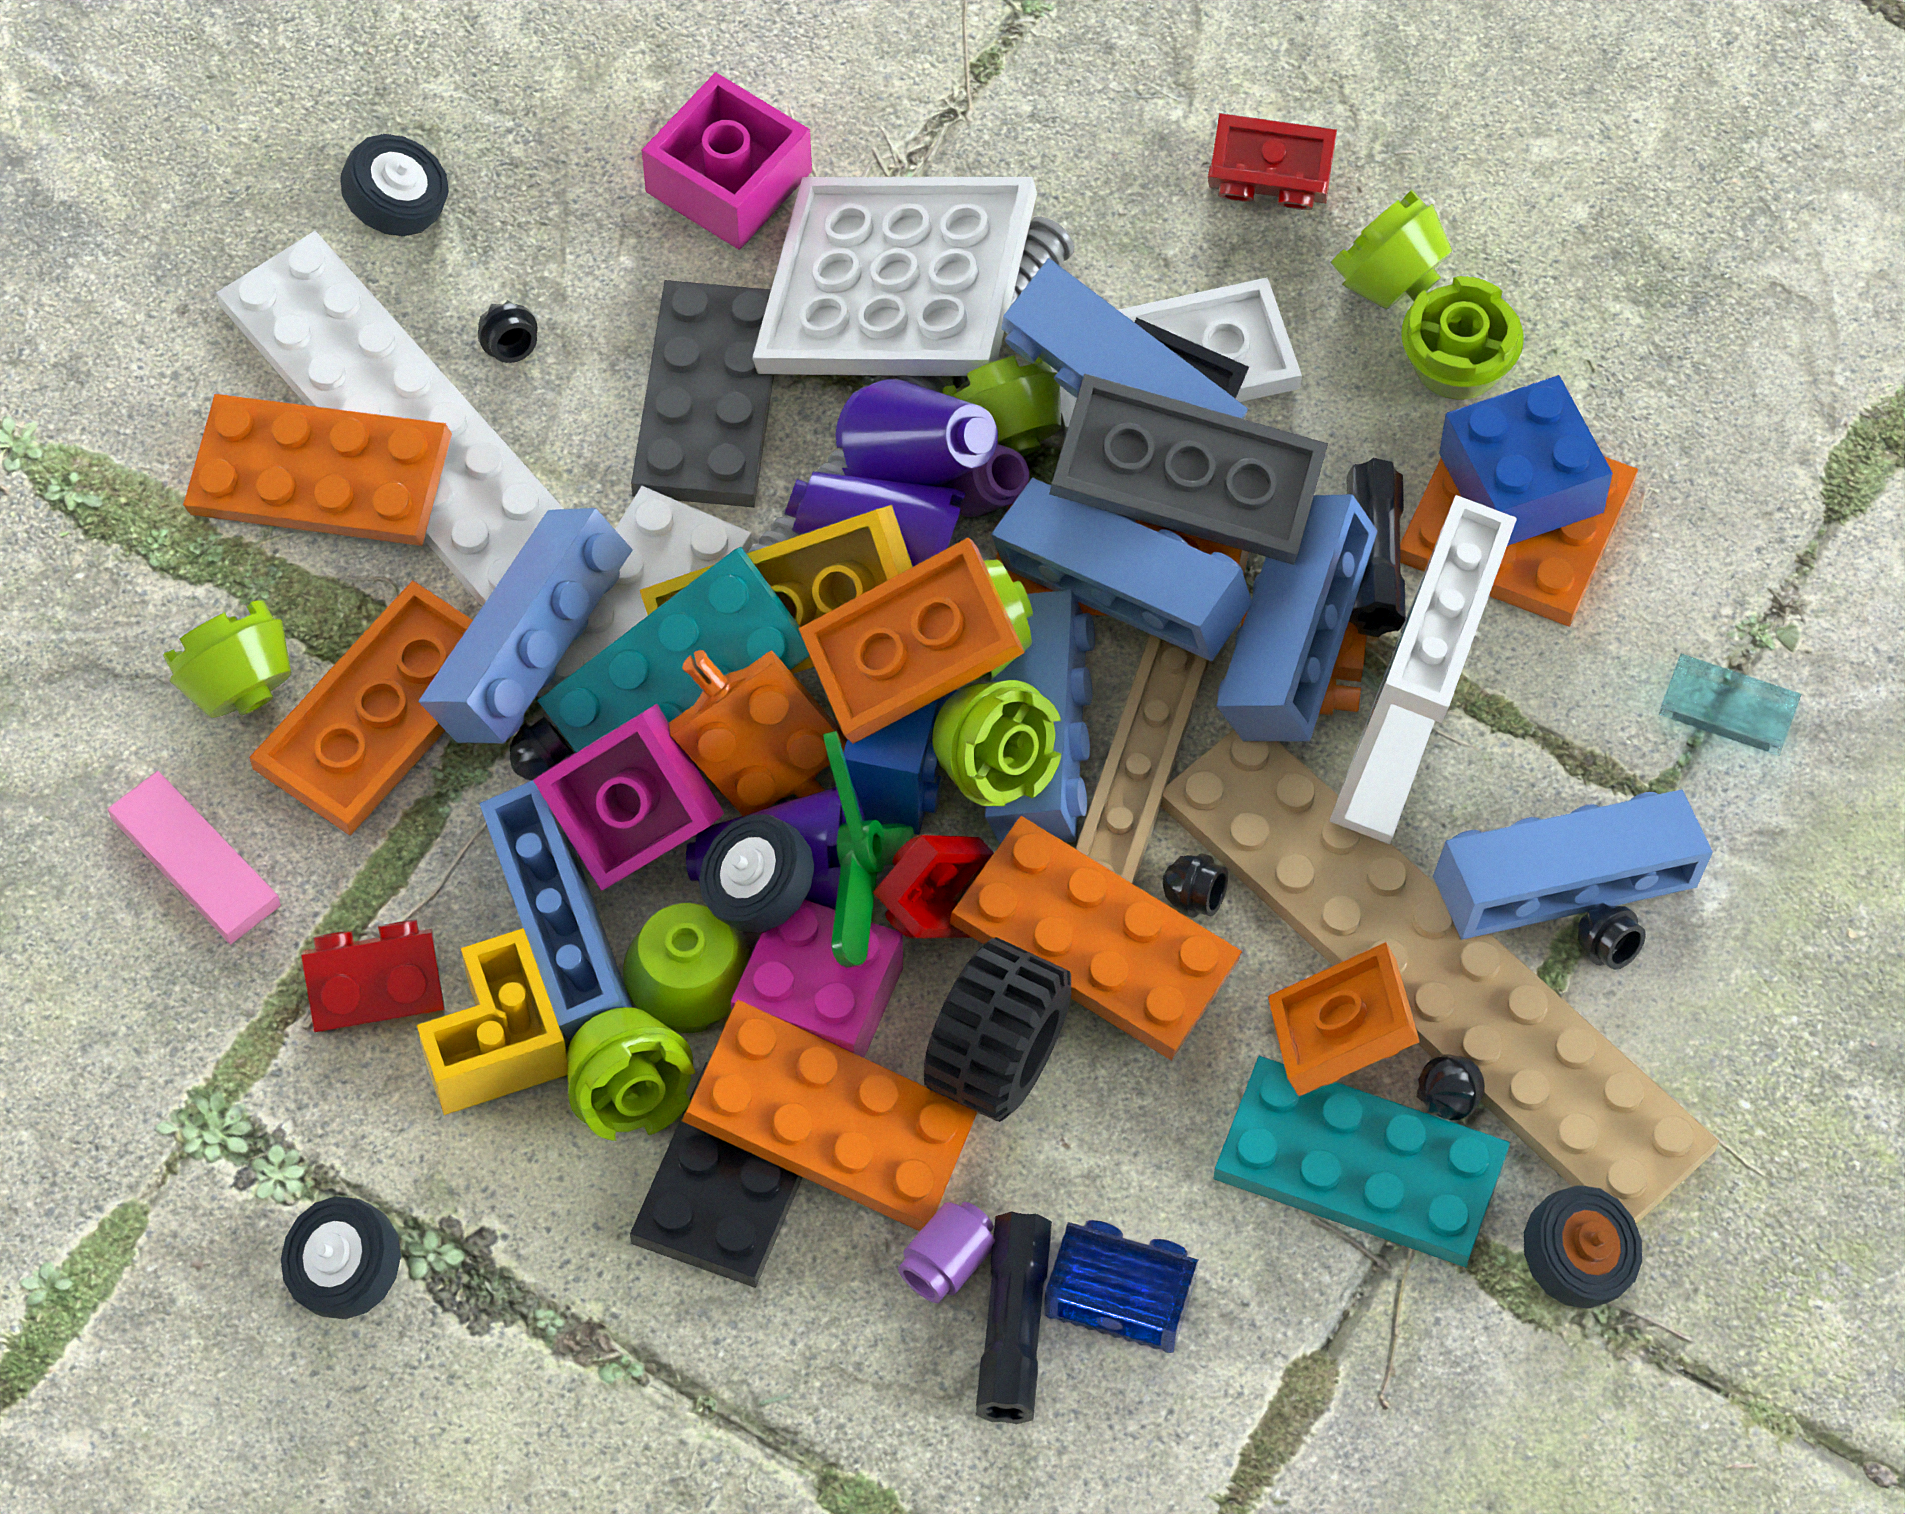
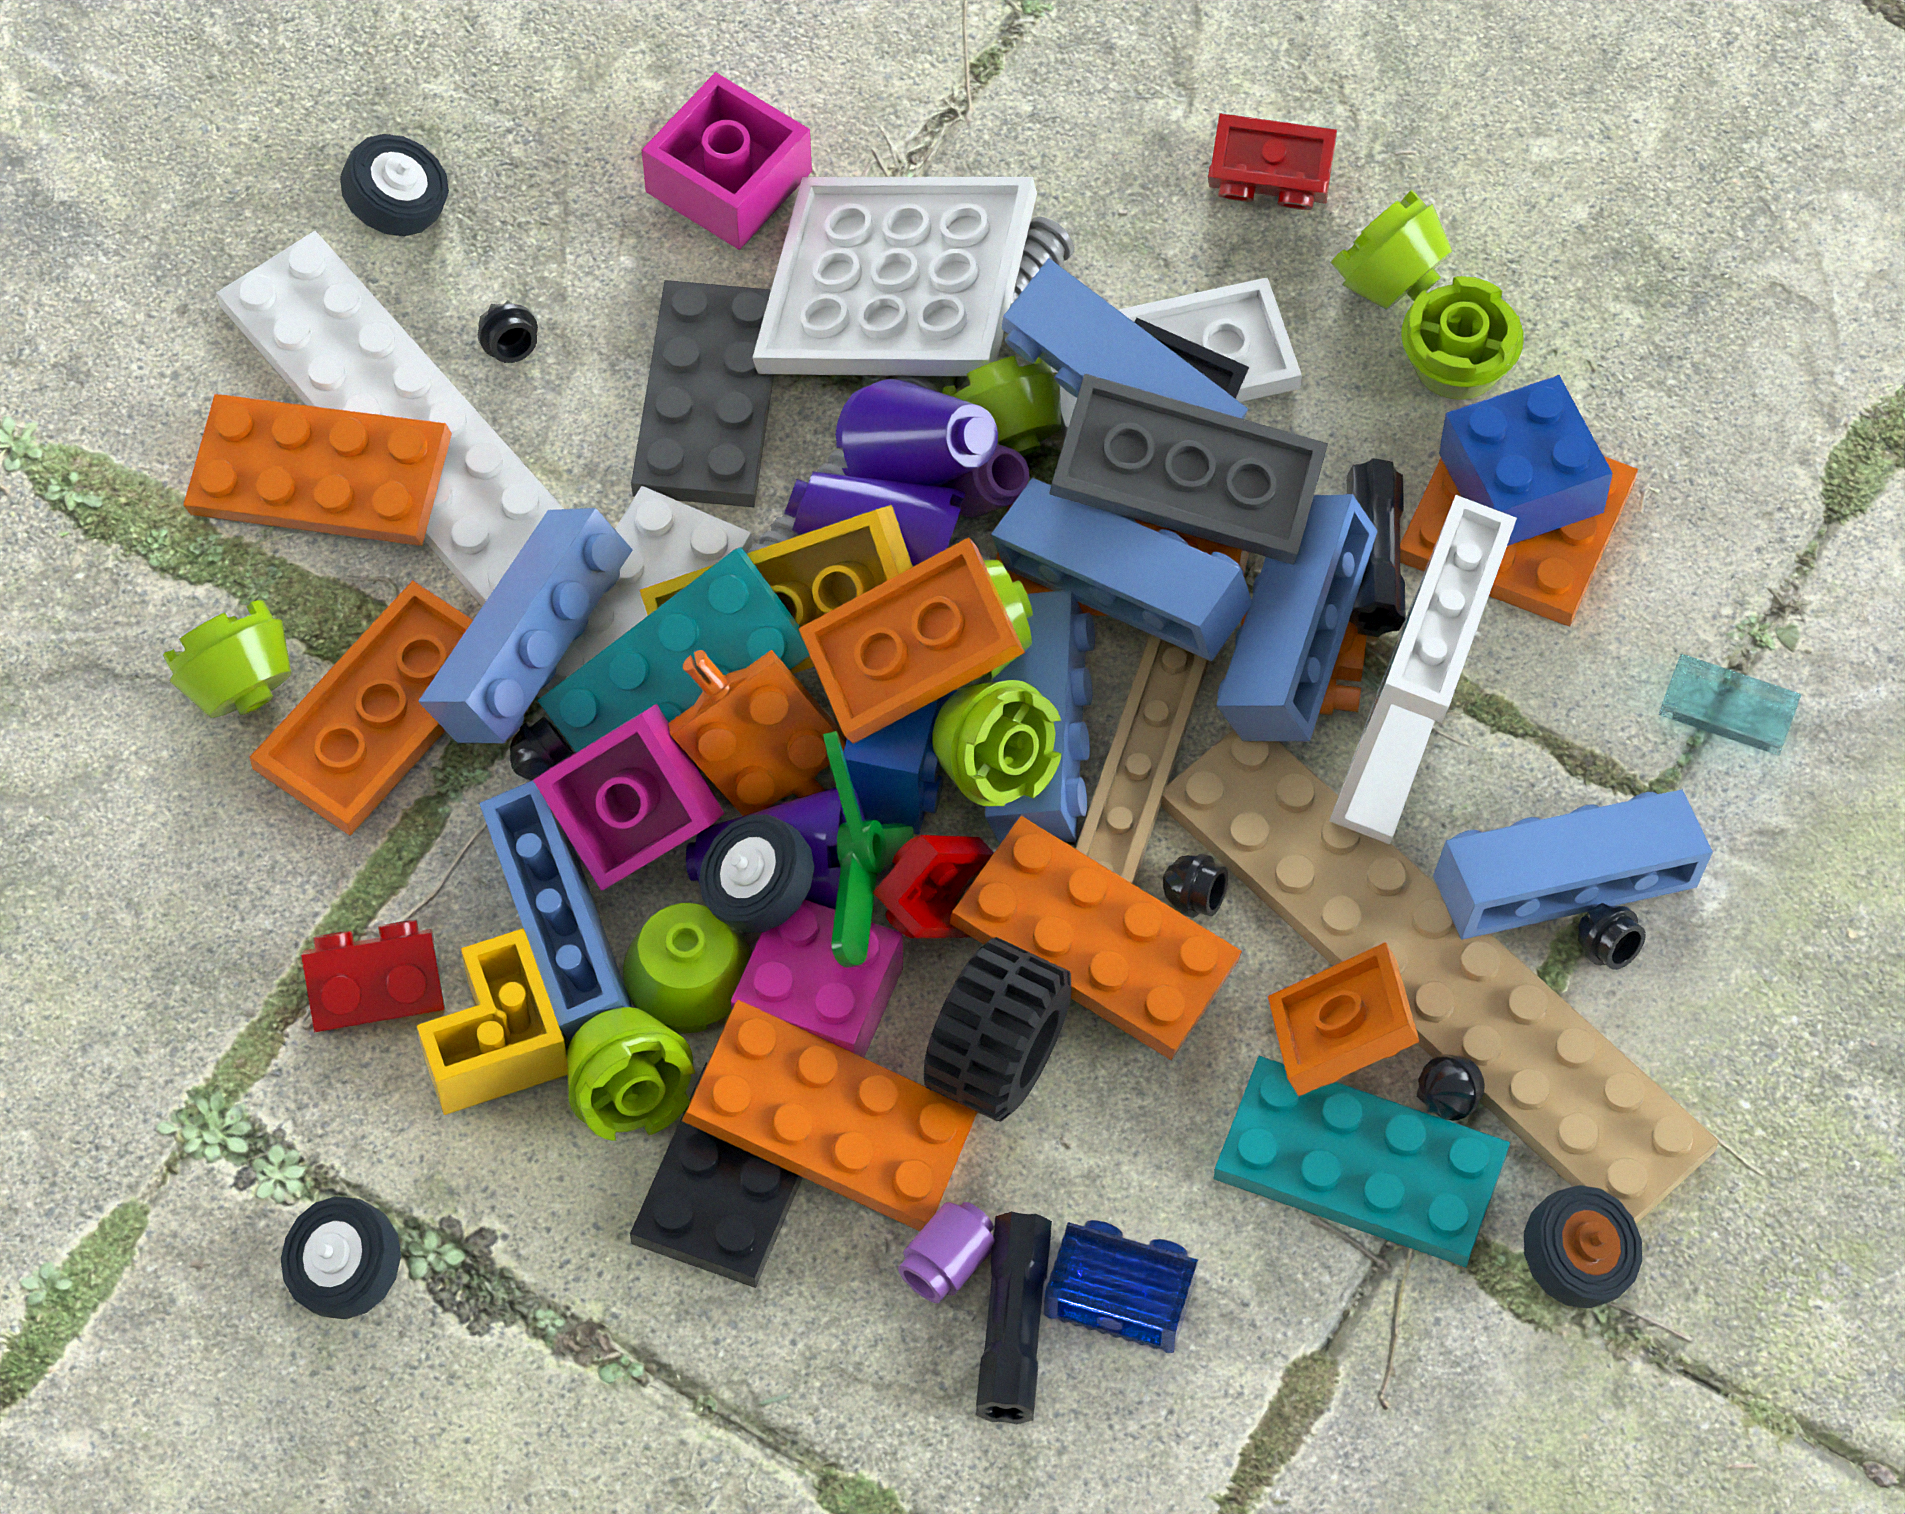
(194, 857): bright pink tile -> none

